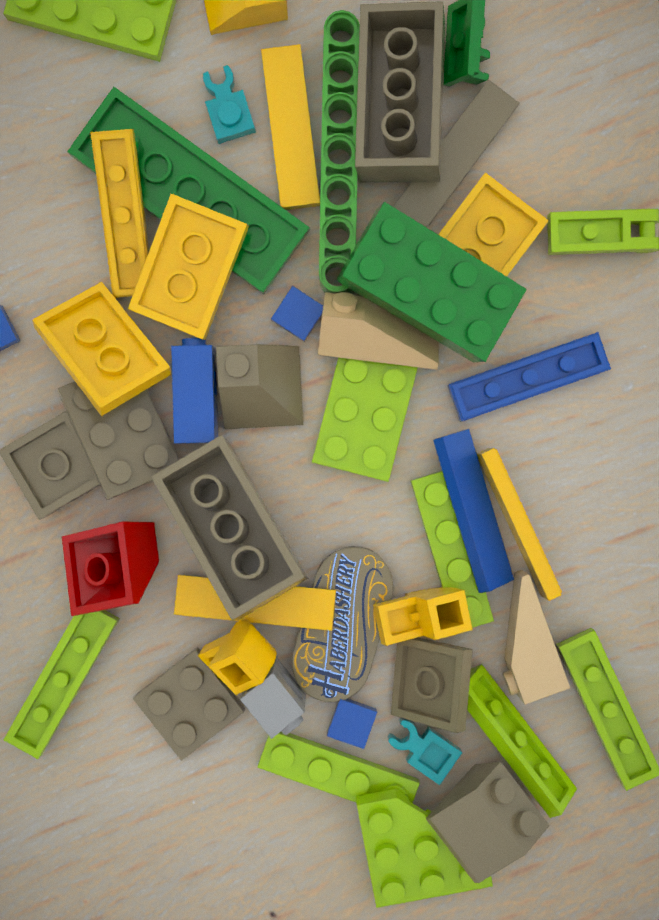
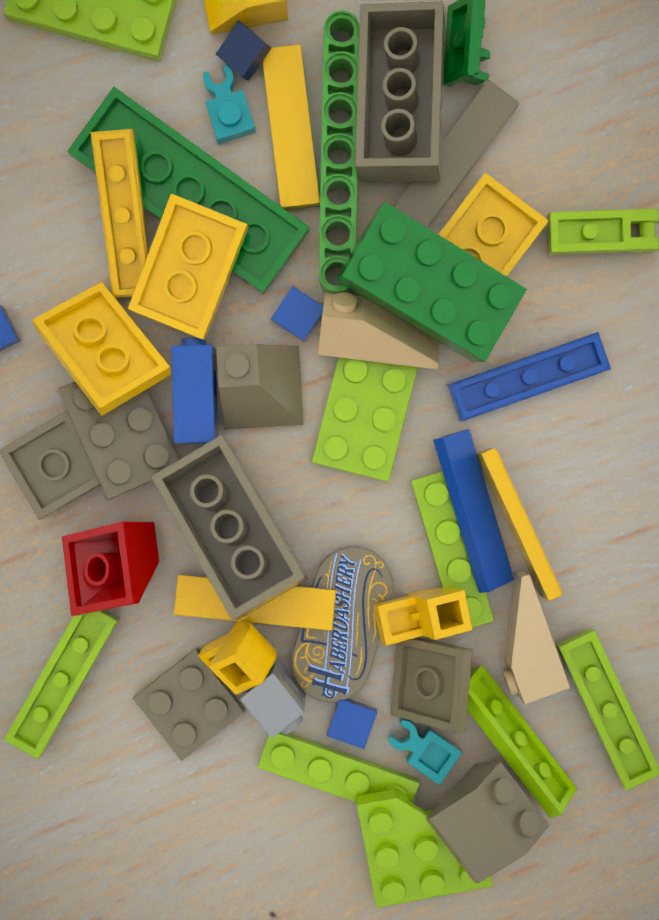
(243, 50): none -> dark blue tile

